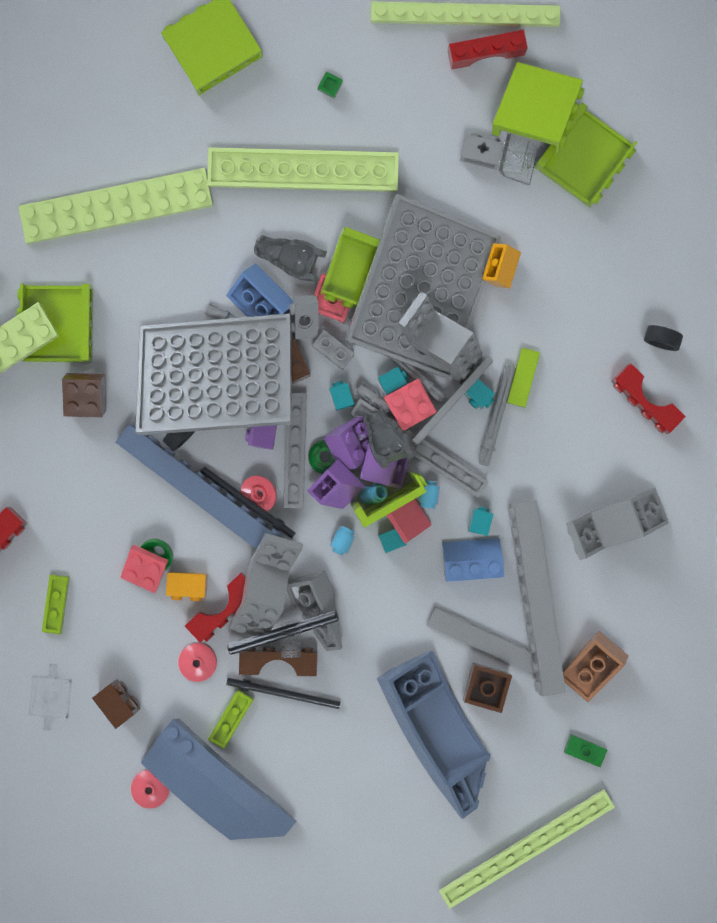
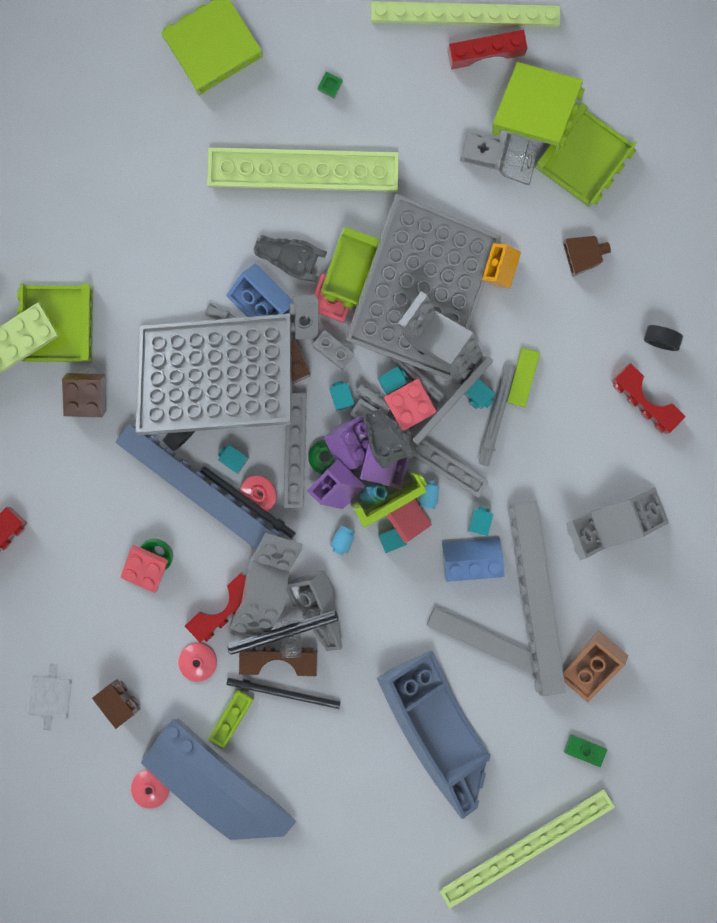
(55, 604): lime tile -> none
(115, 206): yellowish green plate -> none
(186, 585): light orange brick -> none
(232, 458): none -> teal brick
(261, 437): medium lavender slope -> none
(487, 687): reddish brown brick -> none
(584, 253): none -> reddish brown torso

